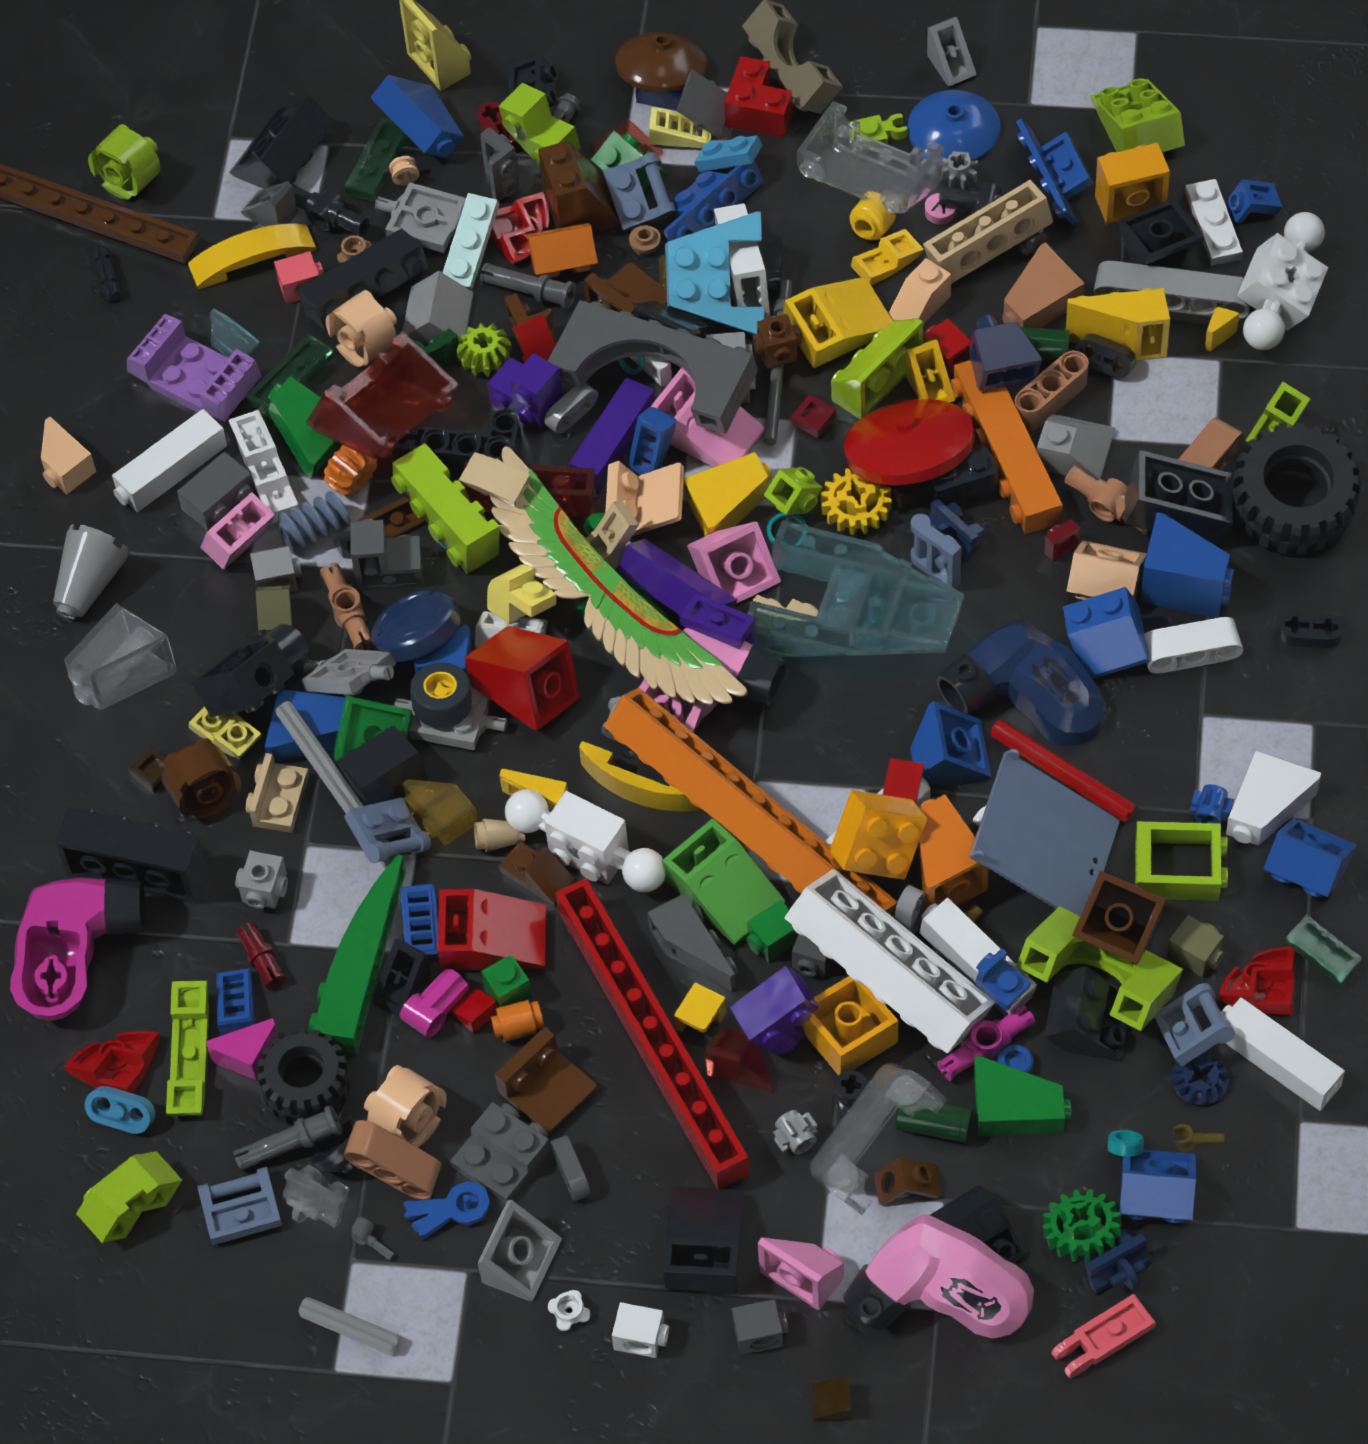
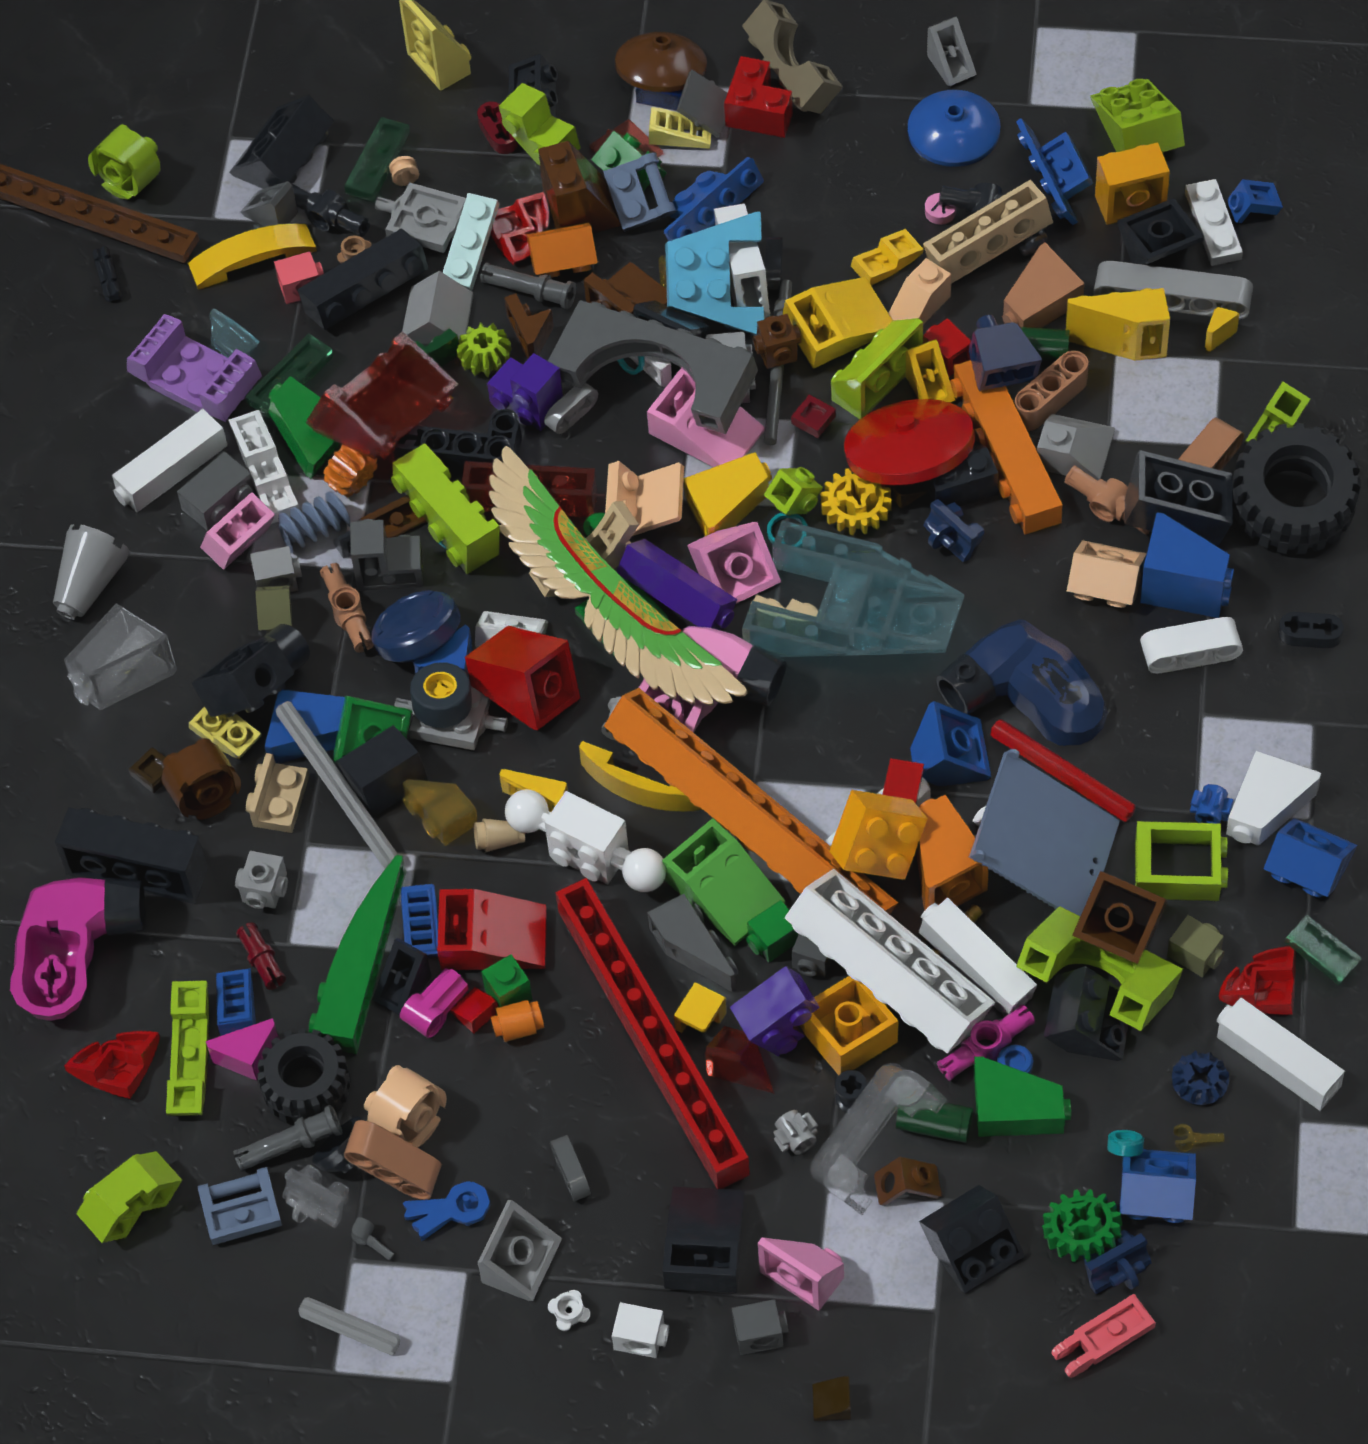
(64, 458): light nougat slope -> none
(121, 1112): dark azure plate -> none
(347, 672): light grey plate -> none
(362, 328): light nougat brick -> none
(385, 821): sand blue plate -> none
(418, 114): blue slope -> none
(495, 478): tan slope -> none
(499, 164): dark grey bracket -> none
(502, 1151): dark grey plate -> none
(518, 594): light yellow brick -> none
(535, 338): red slope -> none
(536, 871): reddish brown slope -> none
(543, 1082): reddish brown bracket -> none
(567, 107): dark grey pin -> none
(613, 430): dark purple brick -> none
(644, 246): medium nougat plate -> none
(662, 428): blue slope -> none
(718, 621): dark purple panel -> none
(728, 153): dark azure plate -> none
(866, 167): clear windscreen -> none
(870, 220): yellow head -> none
(882, 130): lime plate -> none
(910, 908): light grey beam -> none
(935, 552): sand blue plate -> none
(948, 1273): bright pink piece -> none
(959, 170): light grey gear -> none
(1000, 979): blue bracket -> none
(1061, 540): dark red plate -> none
(1104, 355): black beam -> none
(1106, 632): blue slope -> none
(1183, 1030): sand blue plate -> none
(1283, 281): white brick -> none

